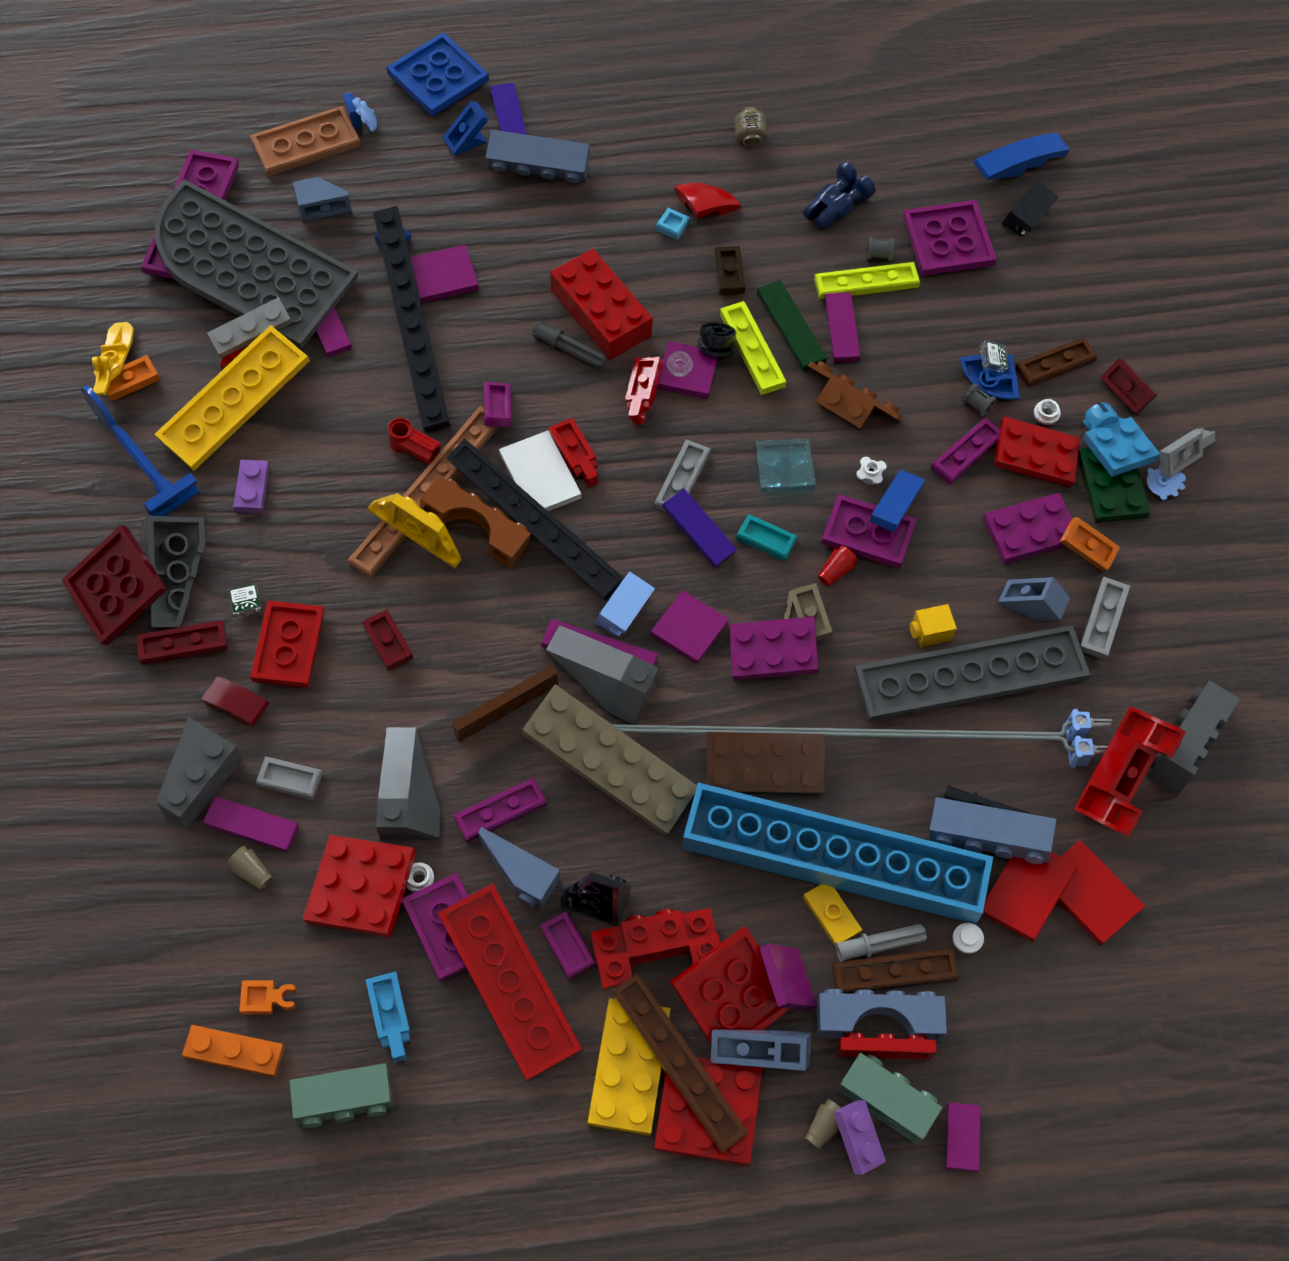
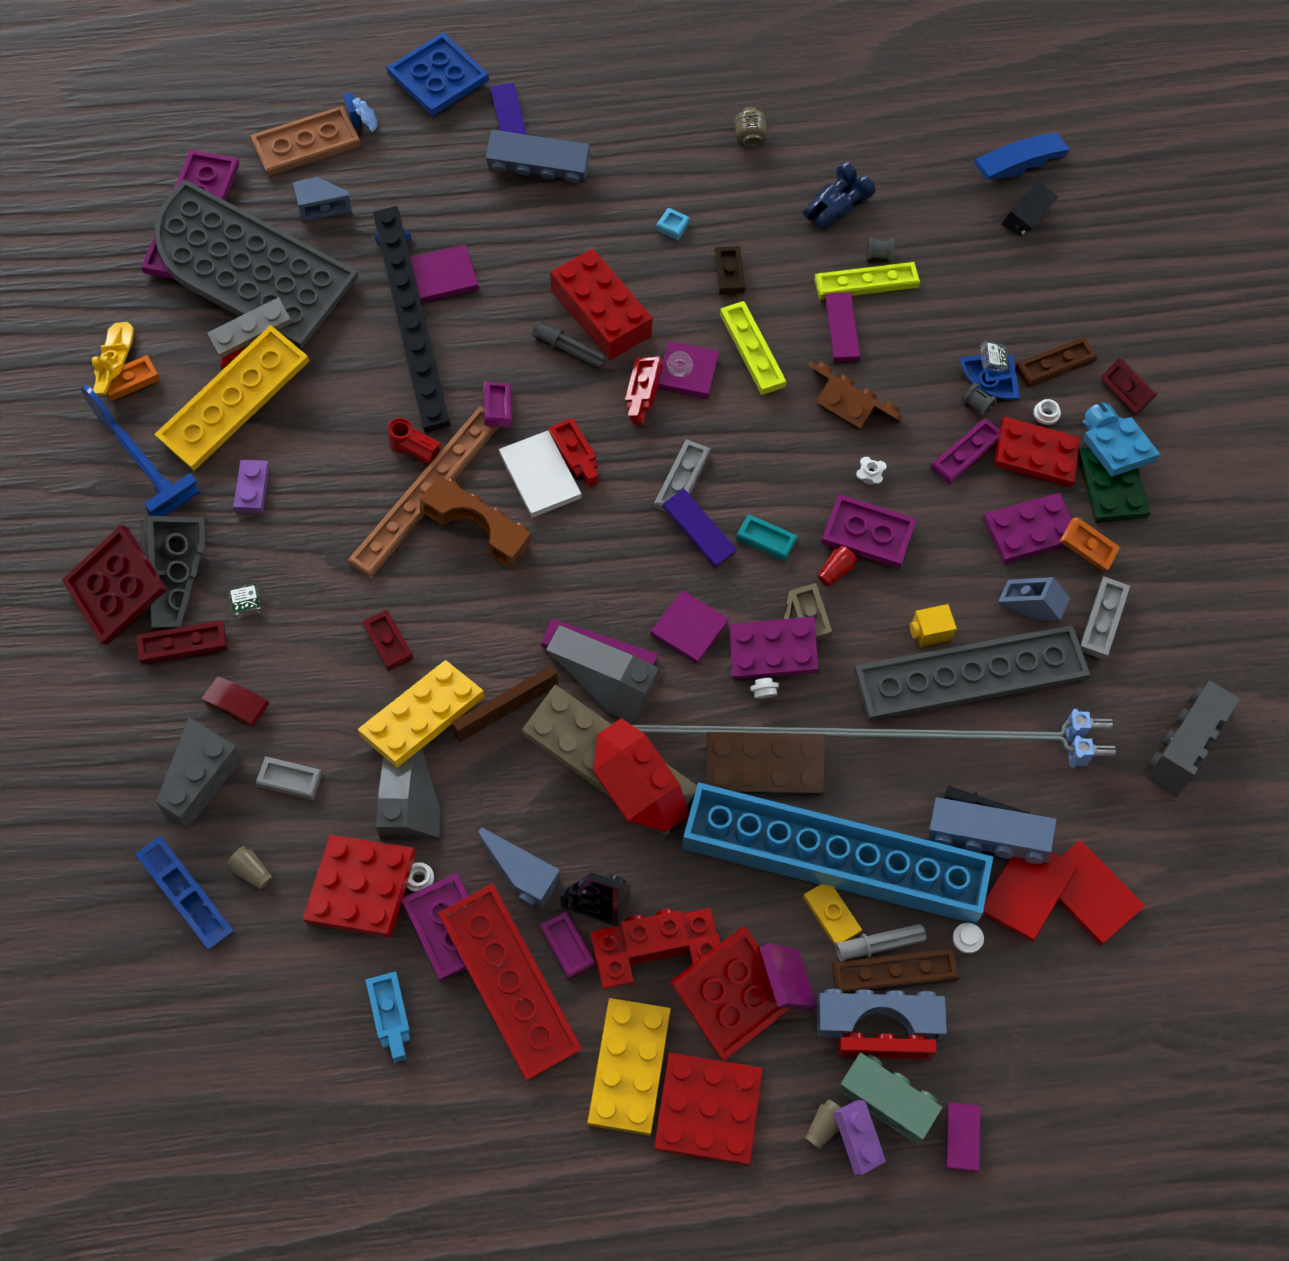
(184, 892): none -> blue slope
(233, 1051): orange plate -> none
(251, 824): magenta tile -> none
(260, 997): orange plate -> none
(287, 644): red plate -> none
(333, 336): magenta tile -> none
(341, 1095): sand green brick -> none
(417, 525): yellow wing -> none
(421, 713): none -> yellow plate
(466, 129): blue slope -> none
(500, 809): magenta tile -> none
(535, 518): black plate -> none
(624, 604): light blue hinge -> none
(638, 778): none -> red wedge
(679, 1063): reddish brown tile -> none
(706, 199): red brick -> none
(716, 339): black wheel -> none
(762, 1048): sand blue slope -> none
(764, 688): none -> white plate
(785, 465): clear light blue plate -> none
(791, 324): dark green tile -> none
(897, 500): blue tile -> none
(949, 238): magenta plate -> none
(1124, 768): red bracket -> none
(1163, 485): light blue piece -> none
(1184, 451): light grey hinge -> none

